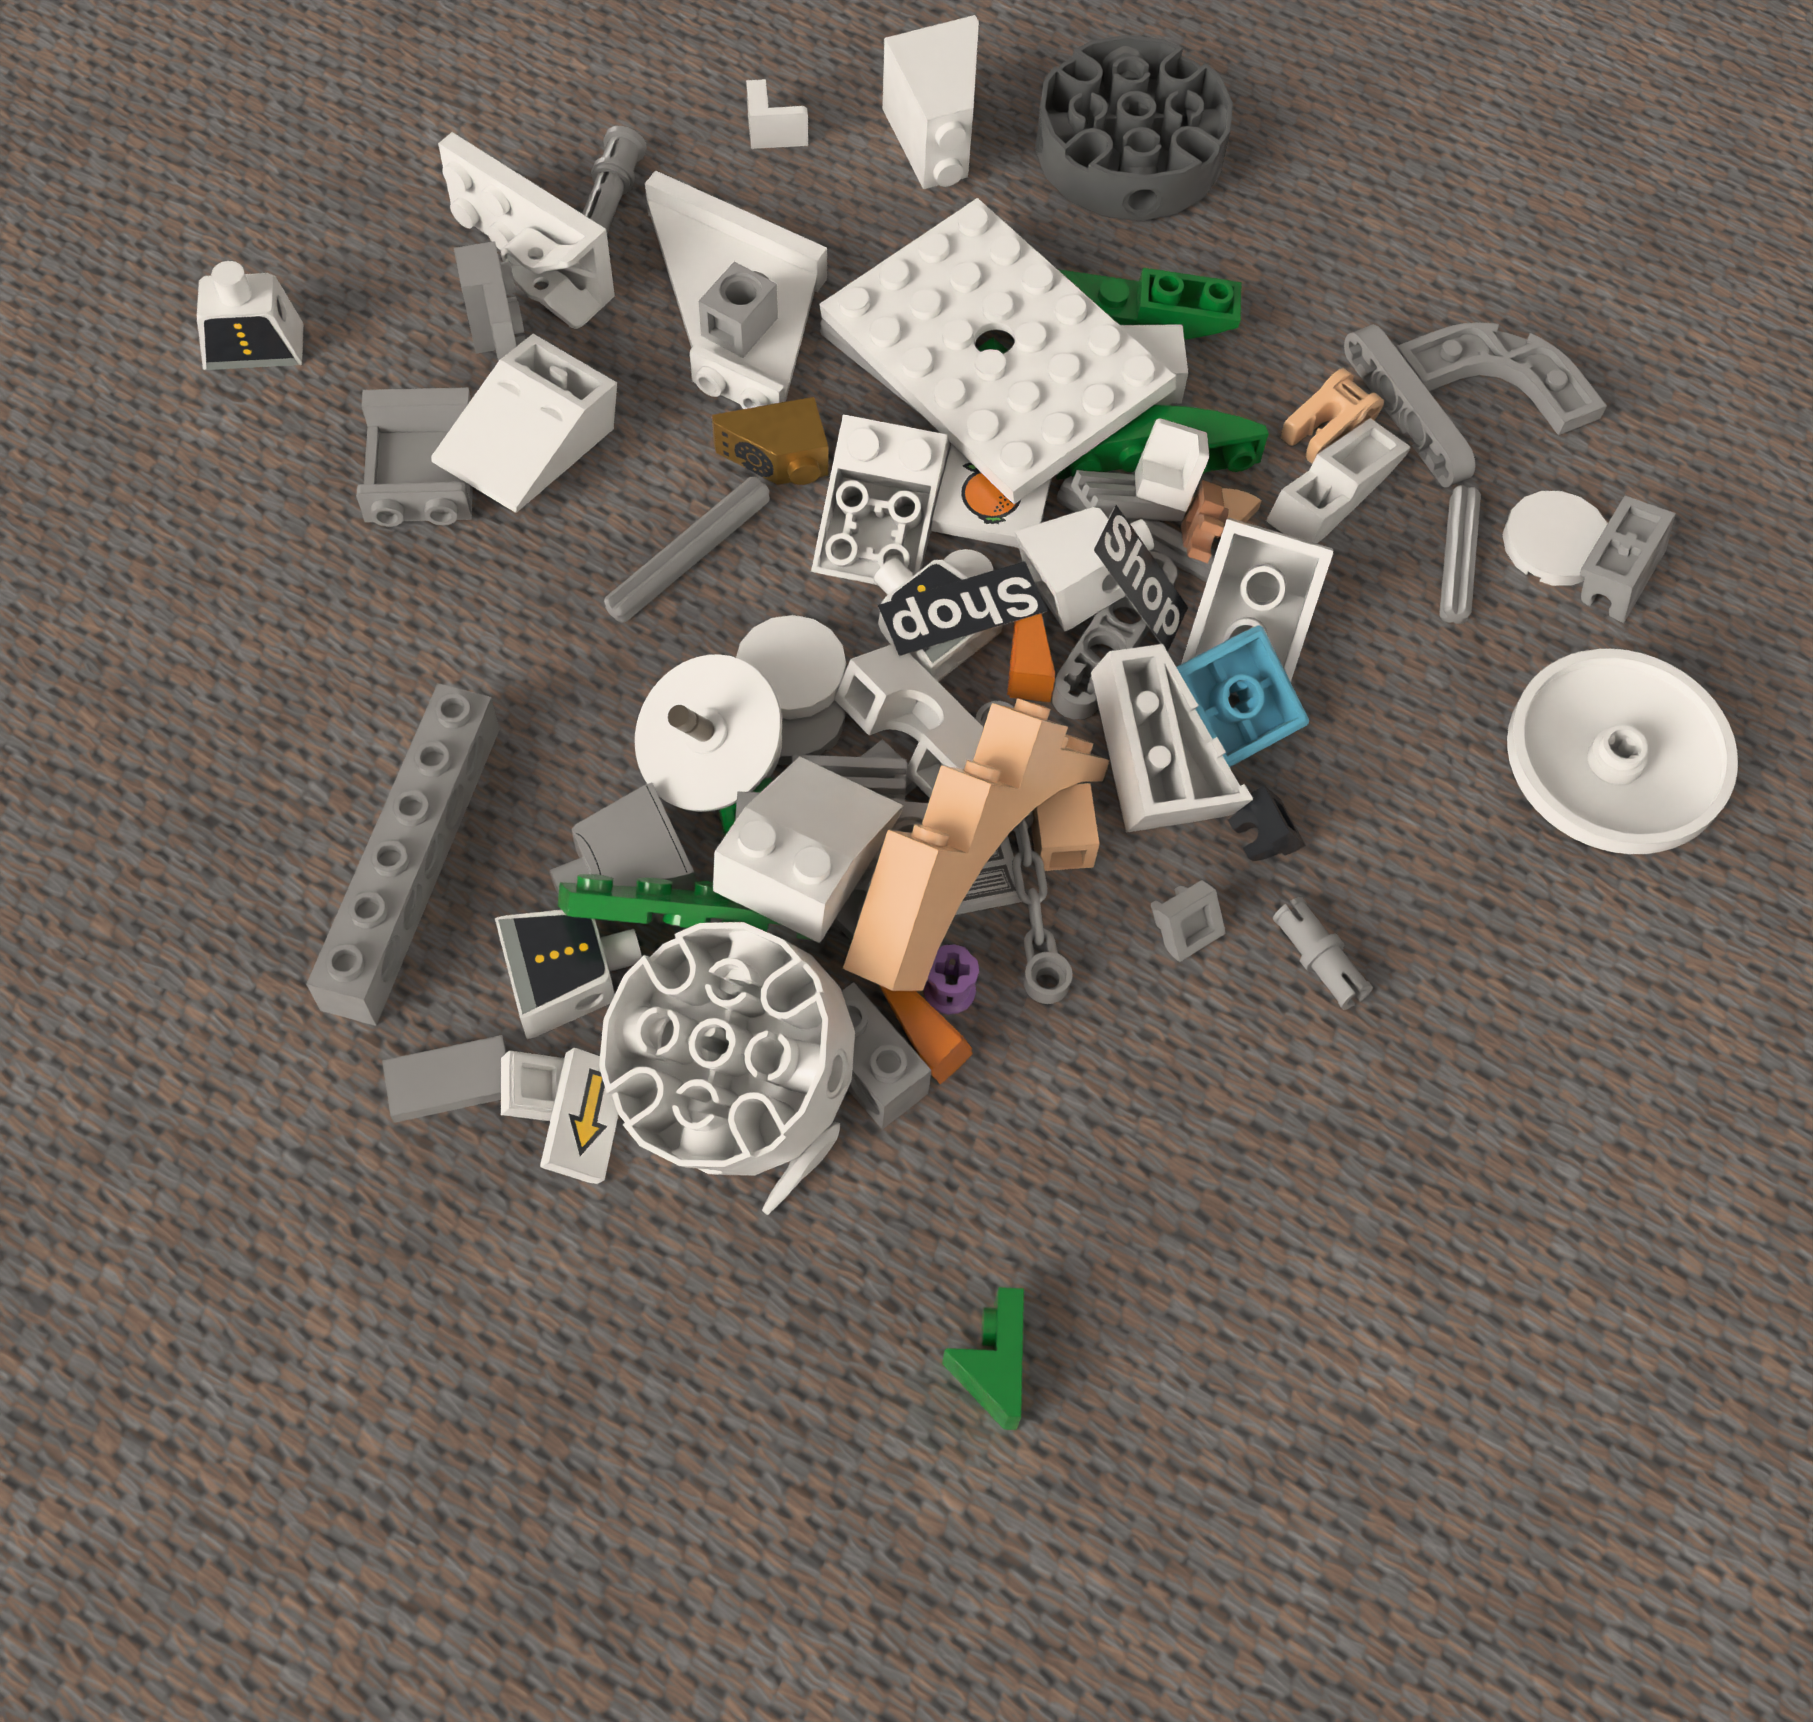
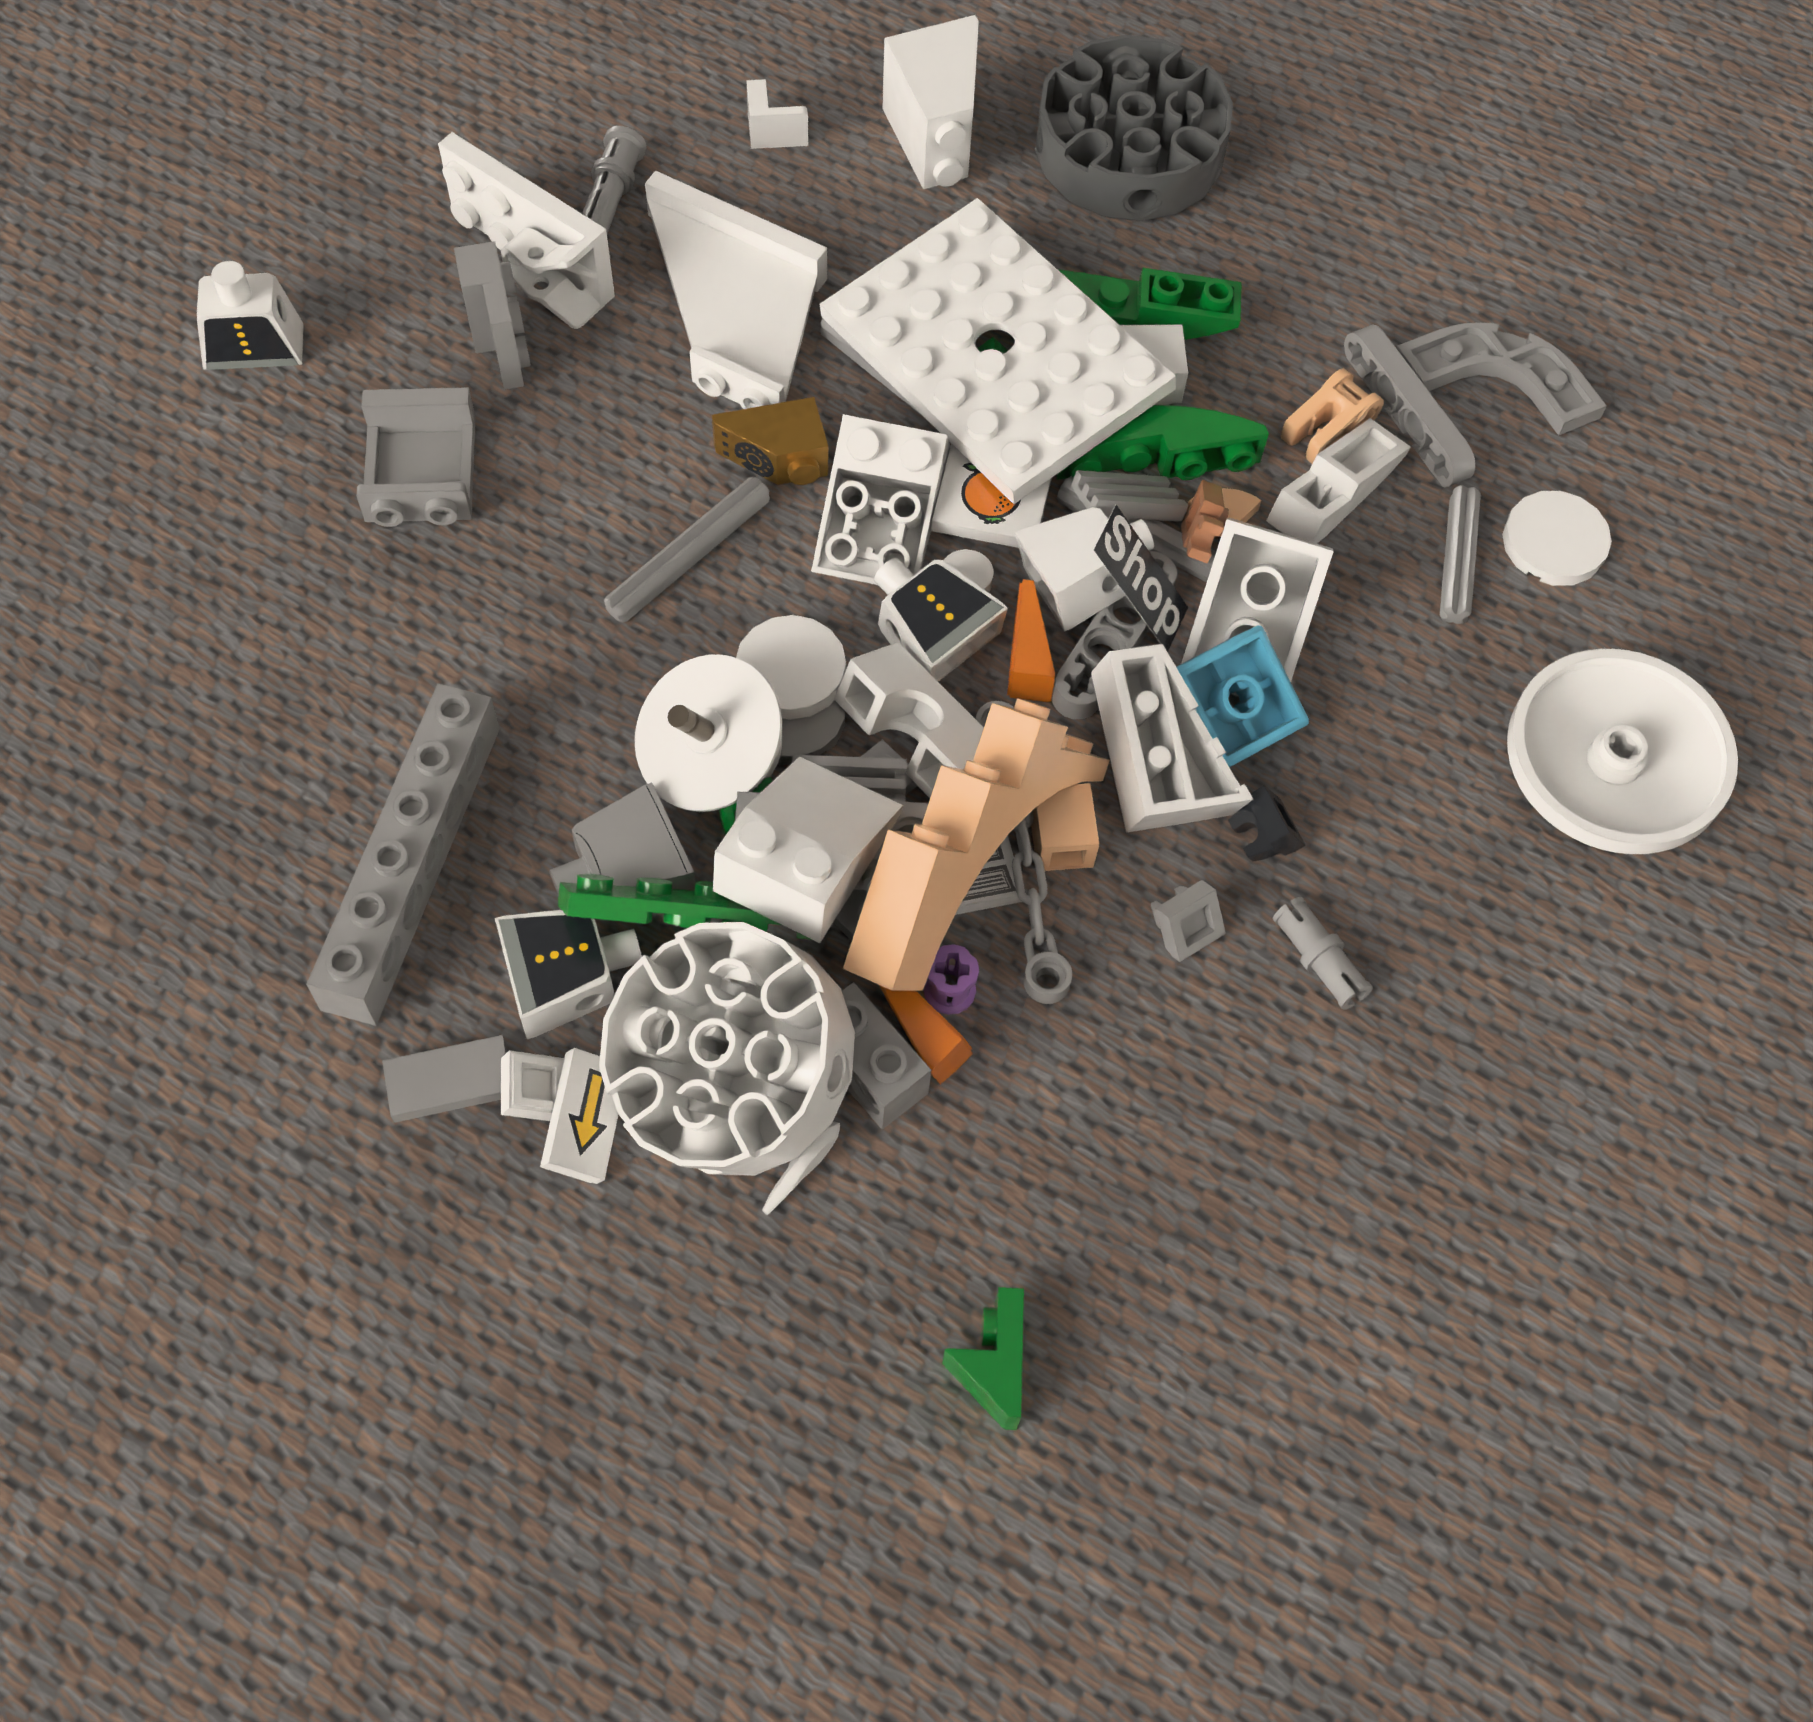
(528, 423): white slope -> none
(738, 309): light grey brick -> none
(962, 608): black sticker -> none
(1171, 464): white panel -> none
(1626, 555): light grey hinge -> none

